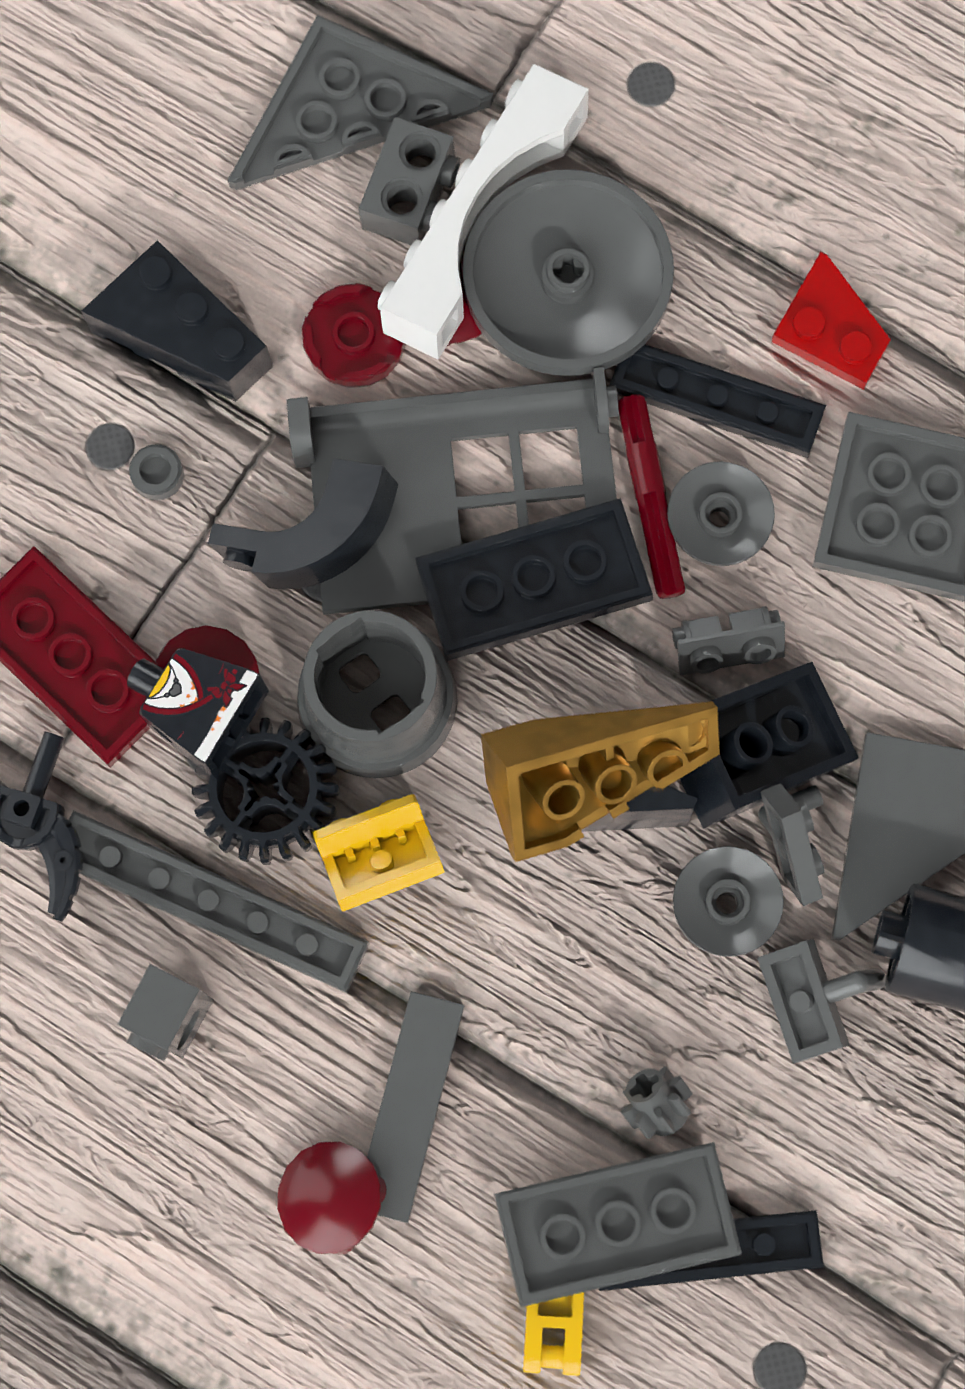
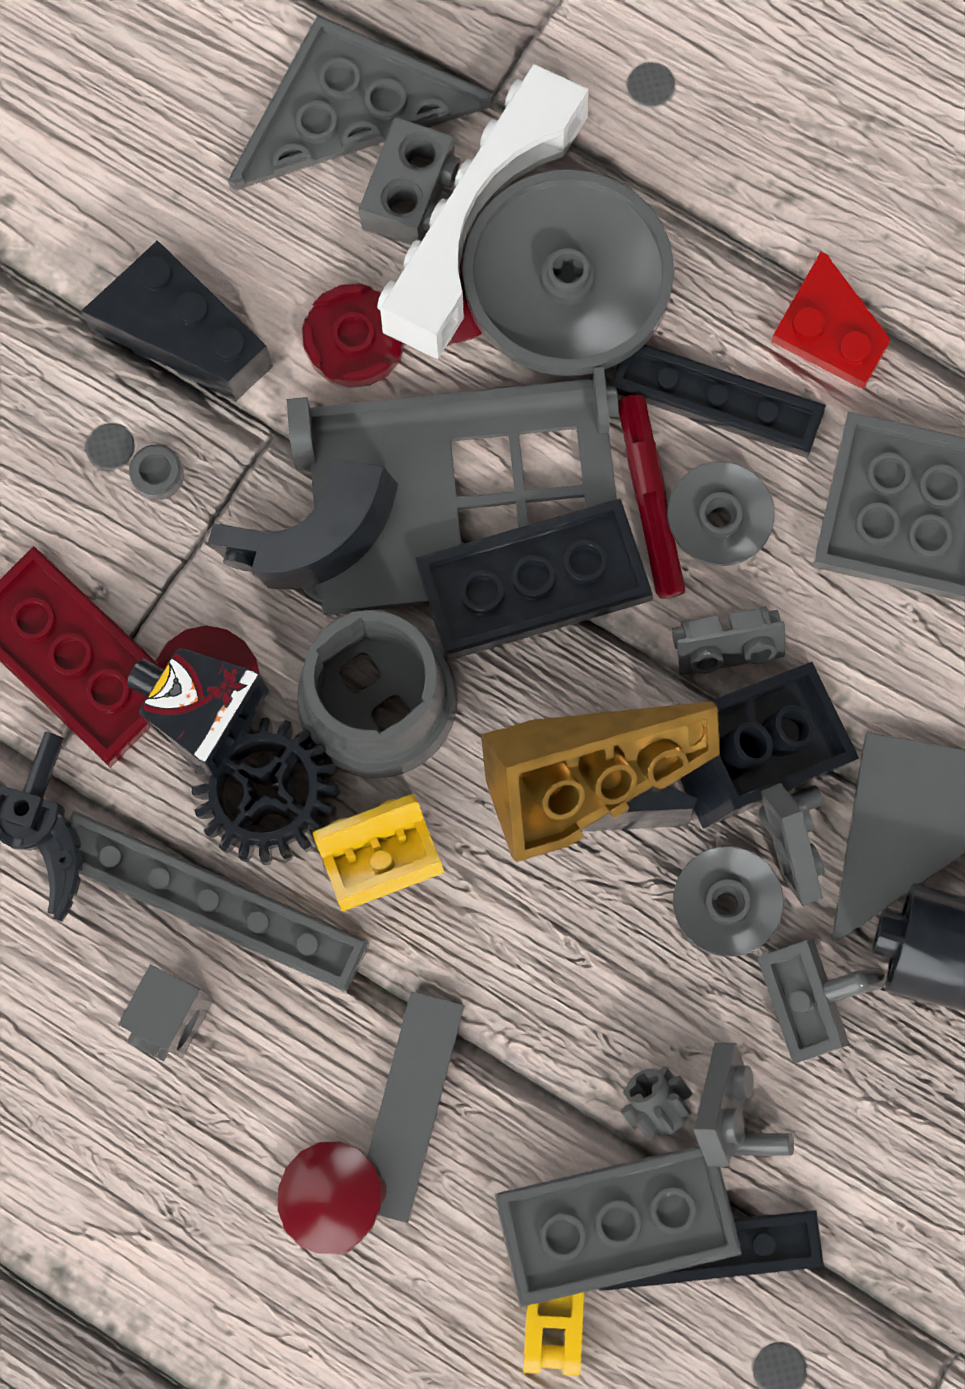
(720, 1118): none -> dark grey plate

